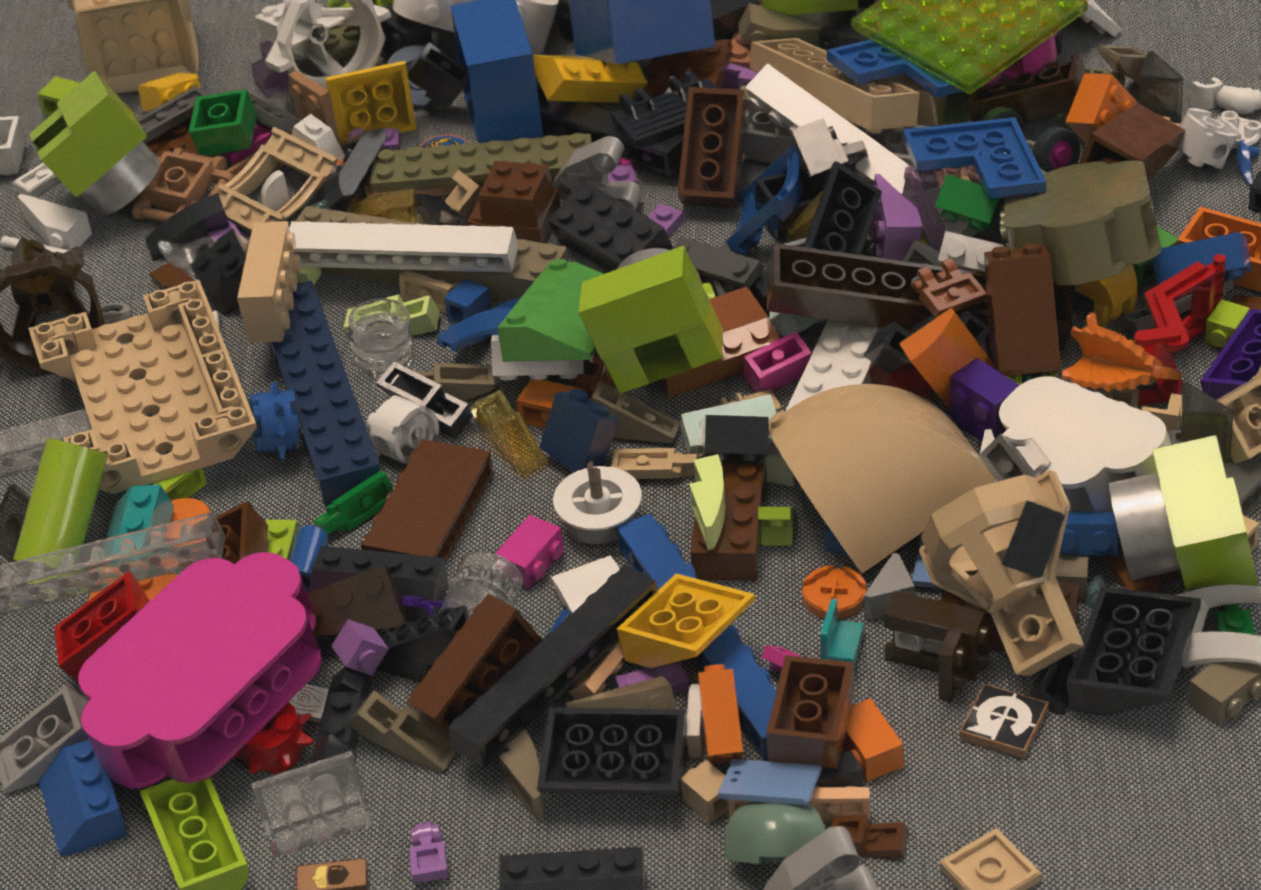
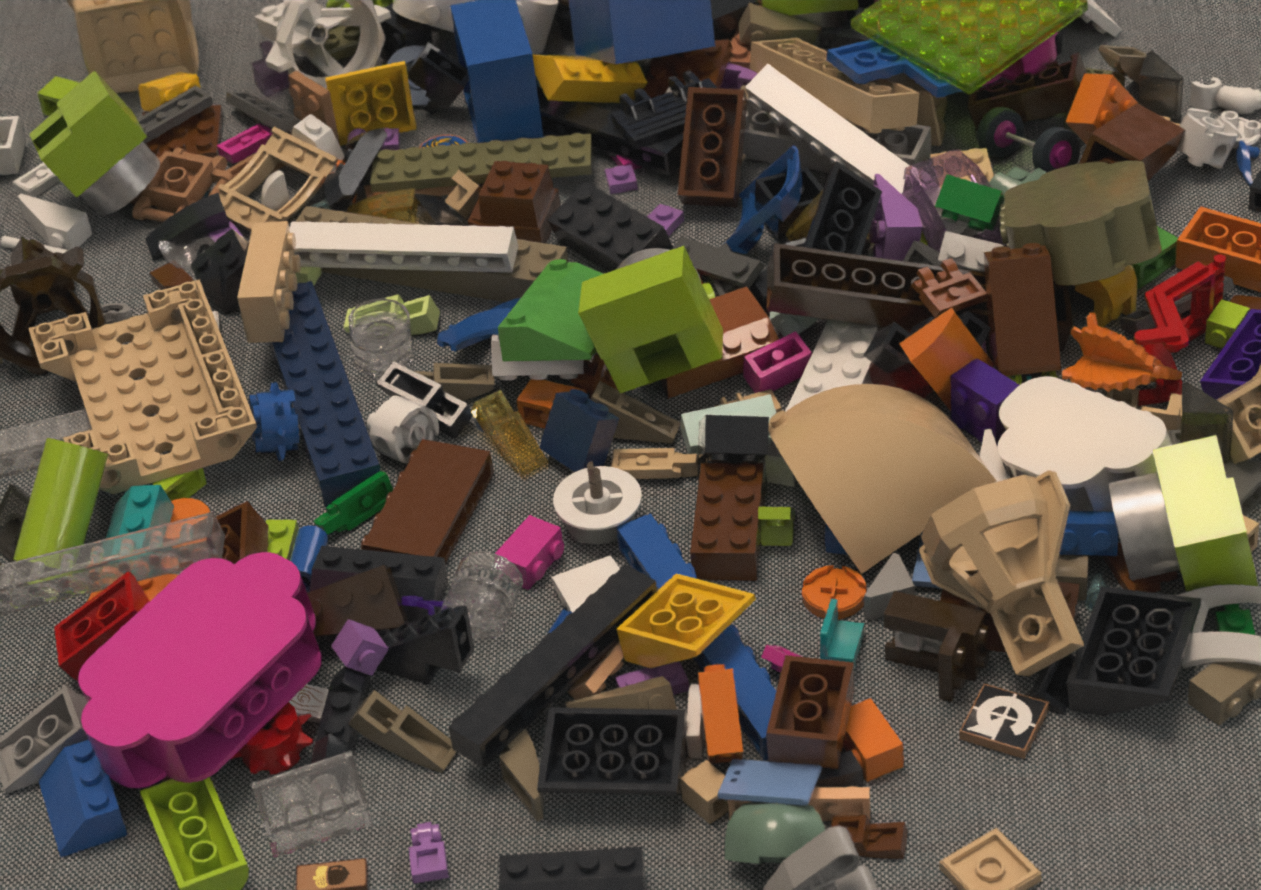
(223, 122): green brick -> none
(417, 285): tan plate -> none
(466, 301): blue brick -> none
(473, 662): reddish brown brick -> none
(592, 165): light grey connector -> none
(708, 498): yellowish green slope -> none
(821, 148): hinge -> none
(991, 146): blue plate -> none
(1014, 458): dark grey slope -> none
(1033, 539): black slope -> none
(1180, 256): blue brick -> none

